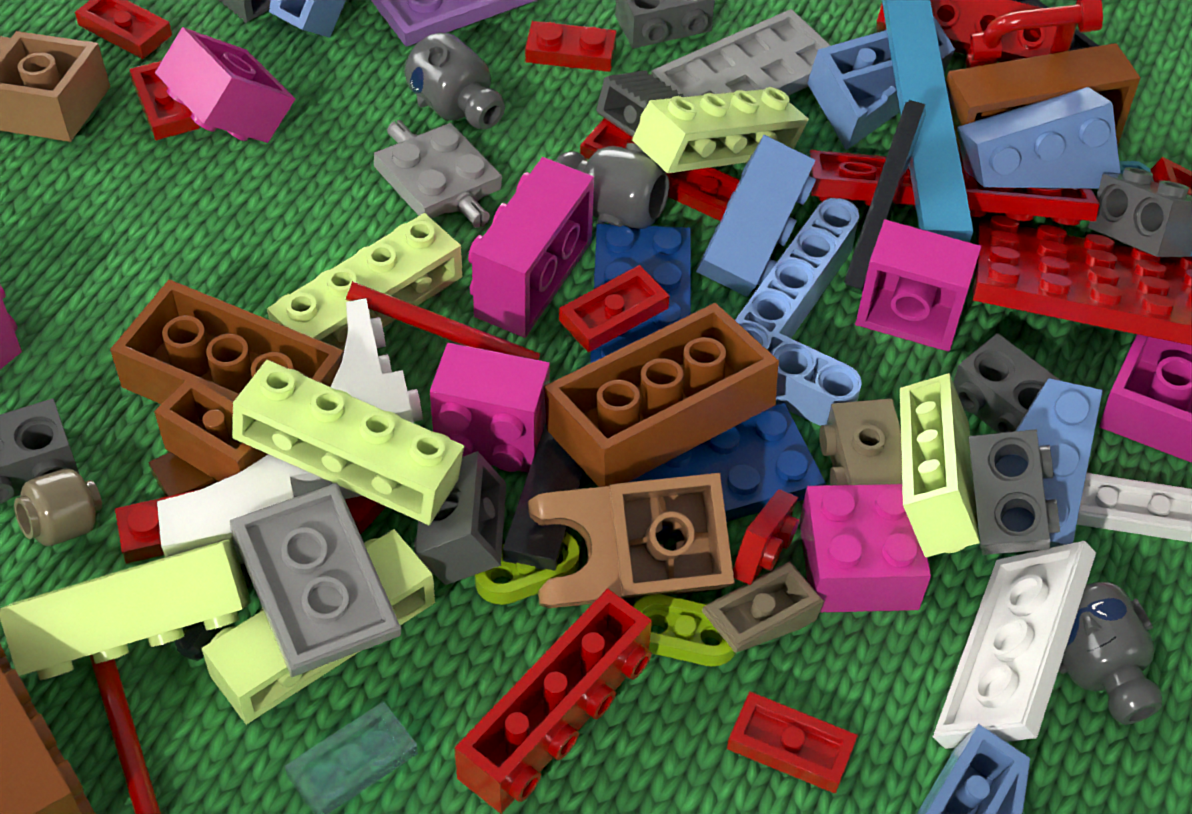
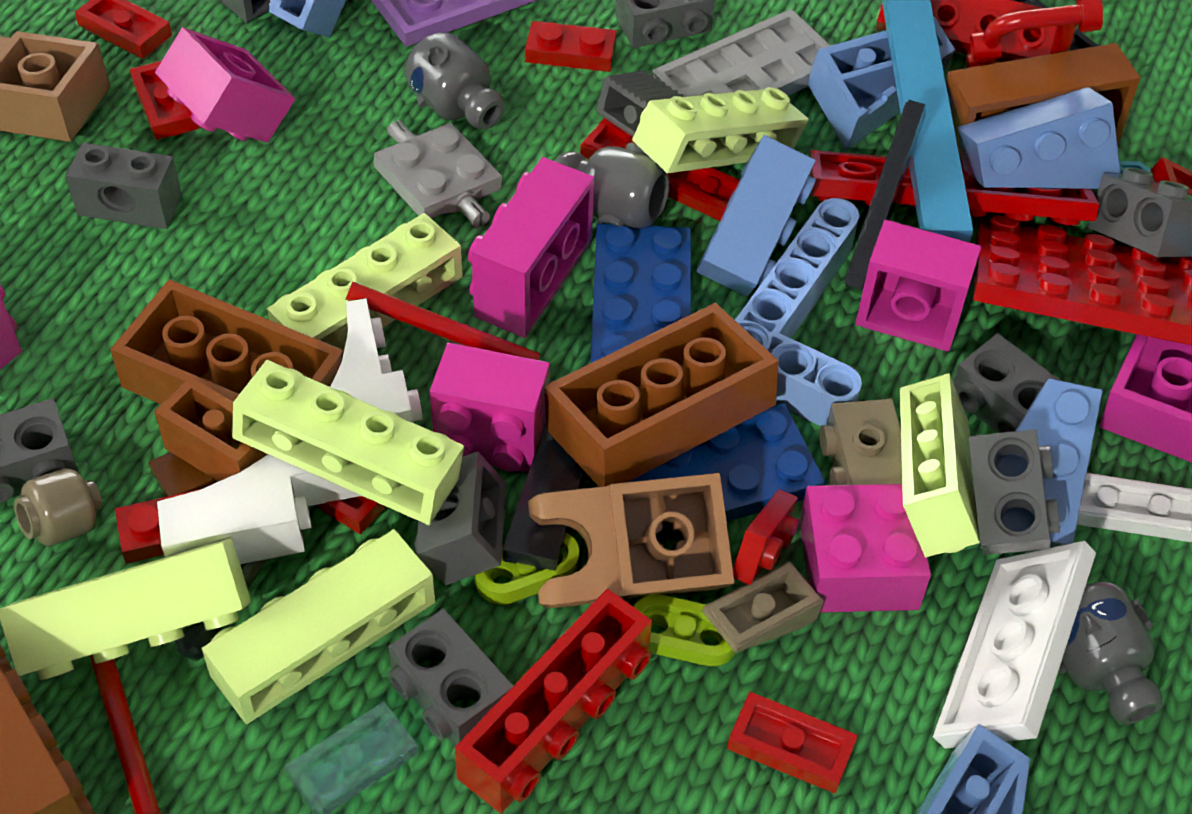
(124, 185): none -> dark grey brick
(314, 579): light grey tile -> none
(461, 675): none -> dark grey brick
(613, 308): red plate -> none

